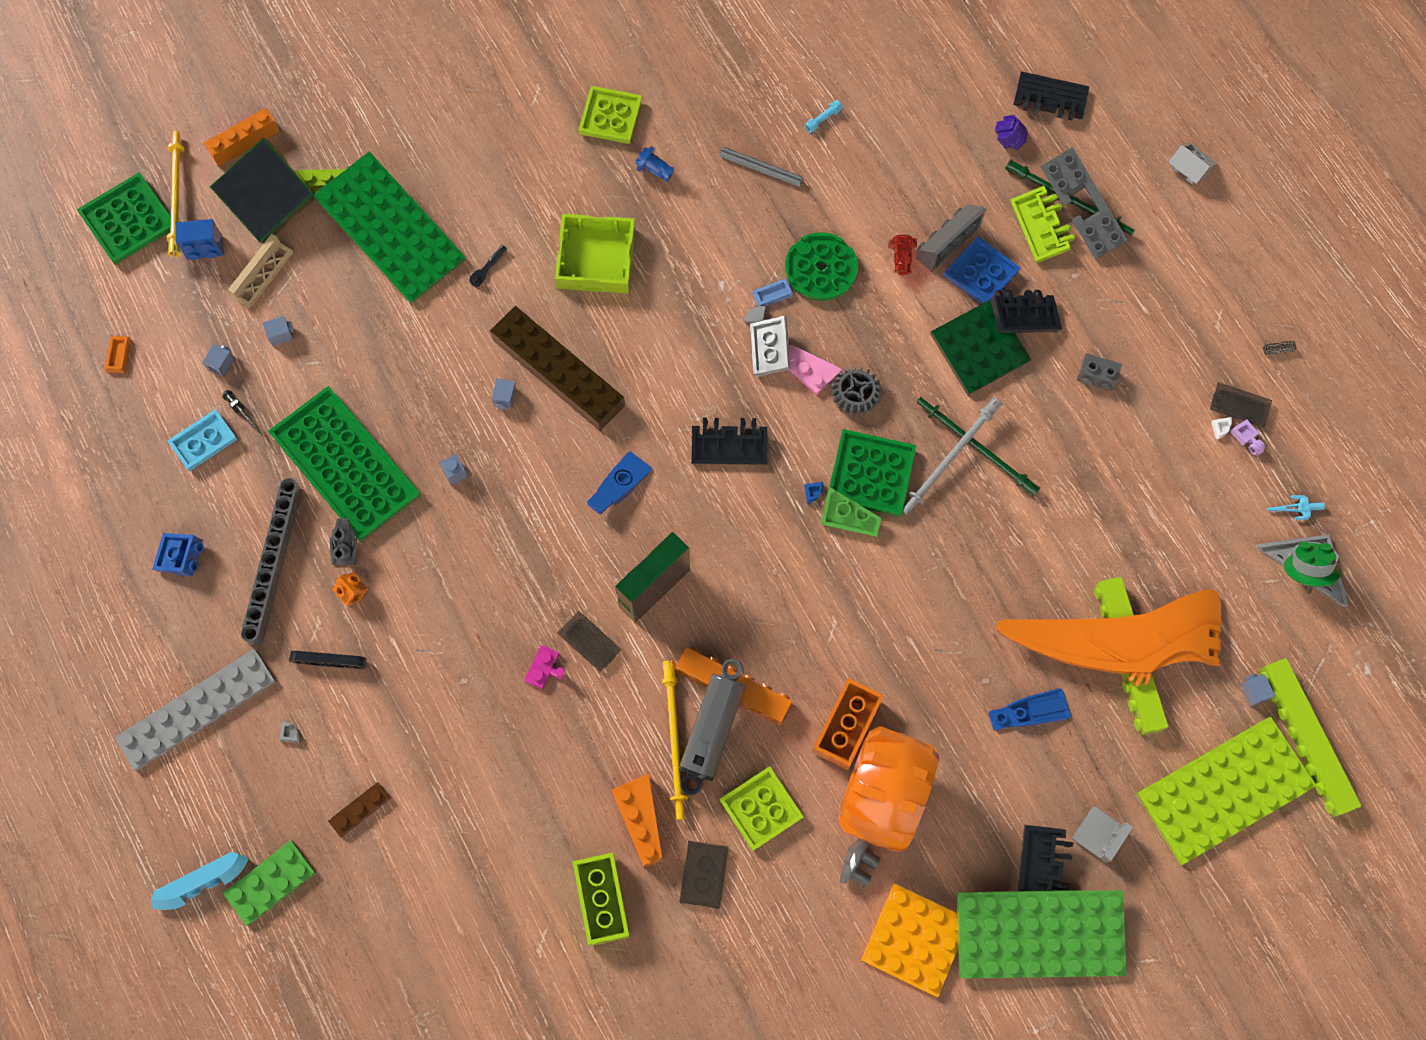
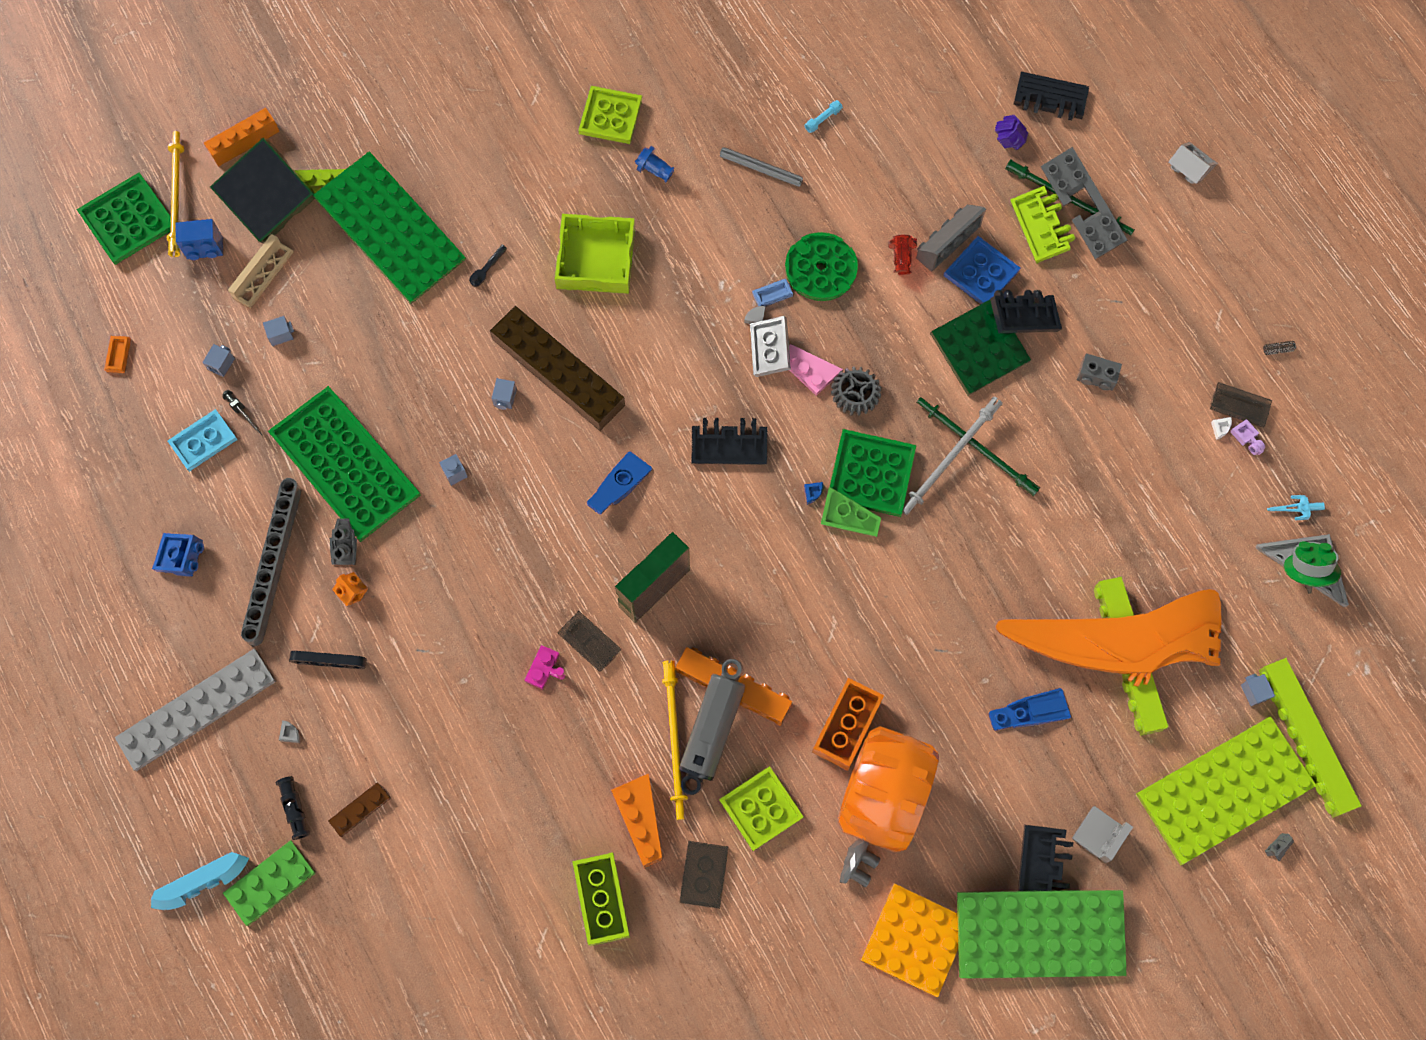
(293, 811): none -> black piece
(1279, 846): none -> dark grey piece

